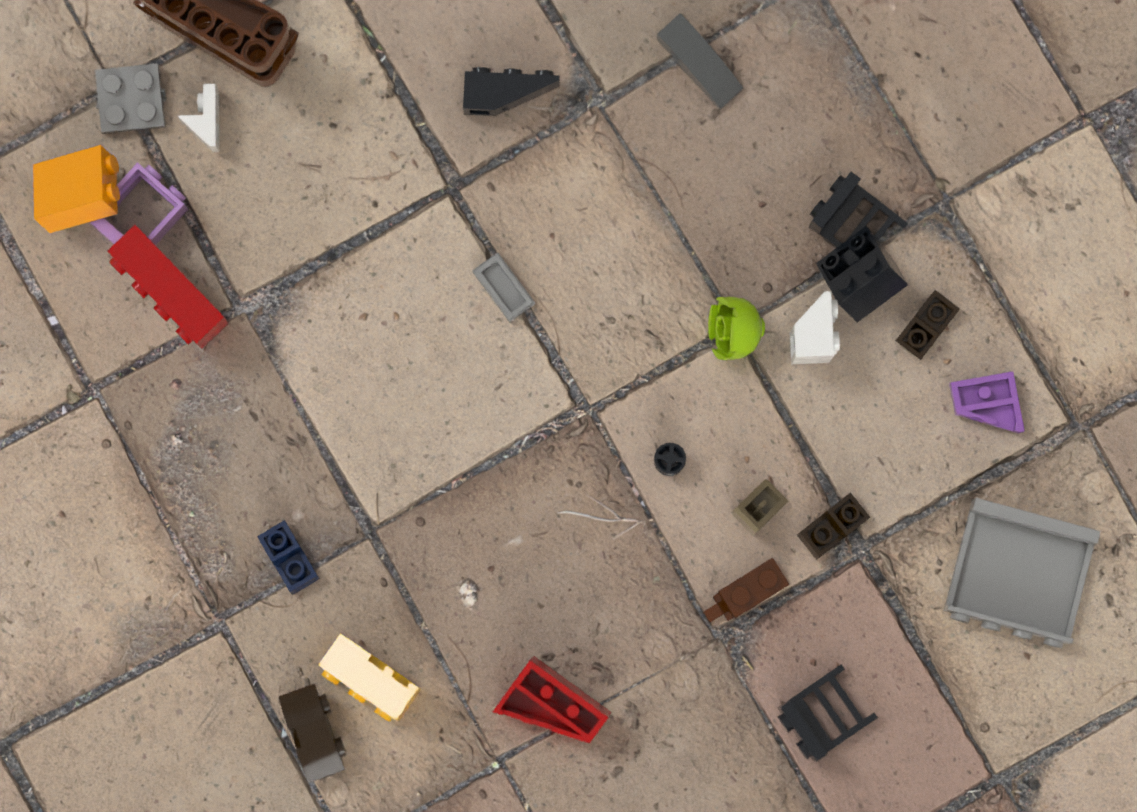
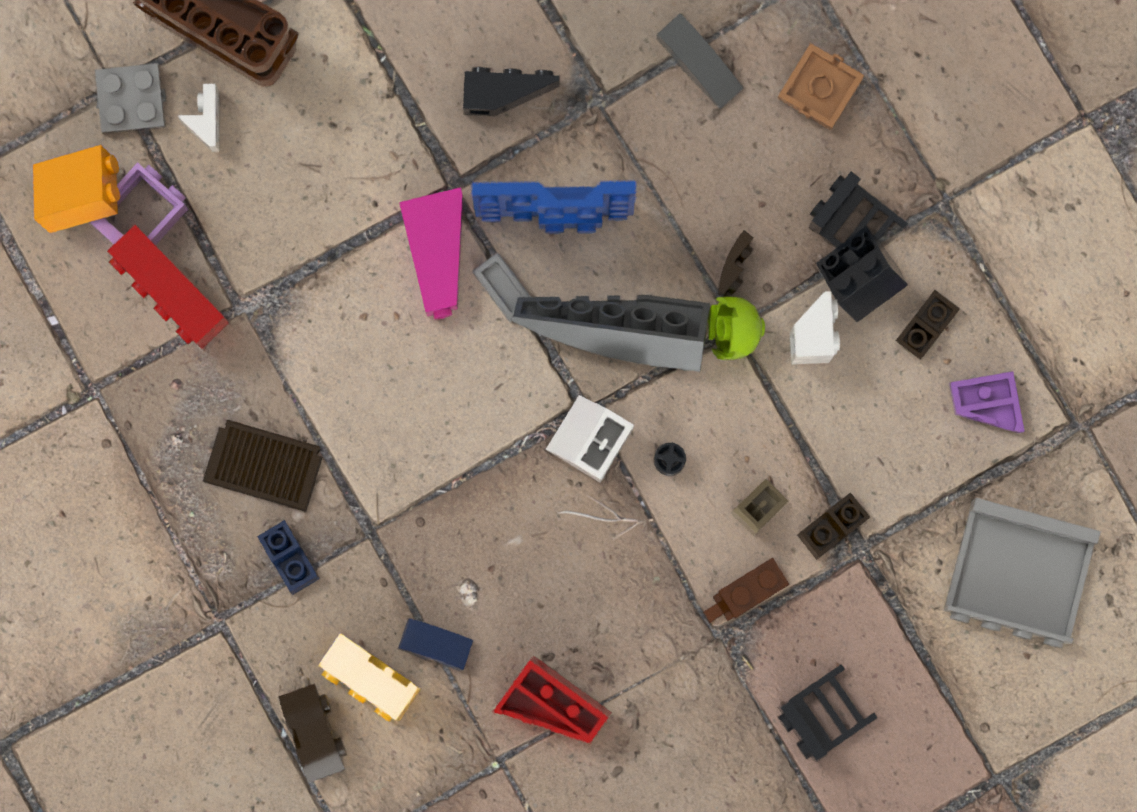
(263, 465): none -> dark brown window
(434, 239): none -> dark pink slope
(435, 644): none -> dark blue slope
(555, 206): none -> blue piece
(590, 438): none -> white slope
(637, 331): none -> dark grey wedge
(731, 272): none -> dark brown slope
(820, 86): none -> medium nougat plate

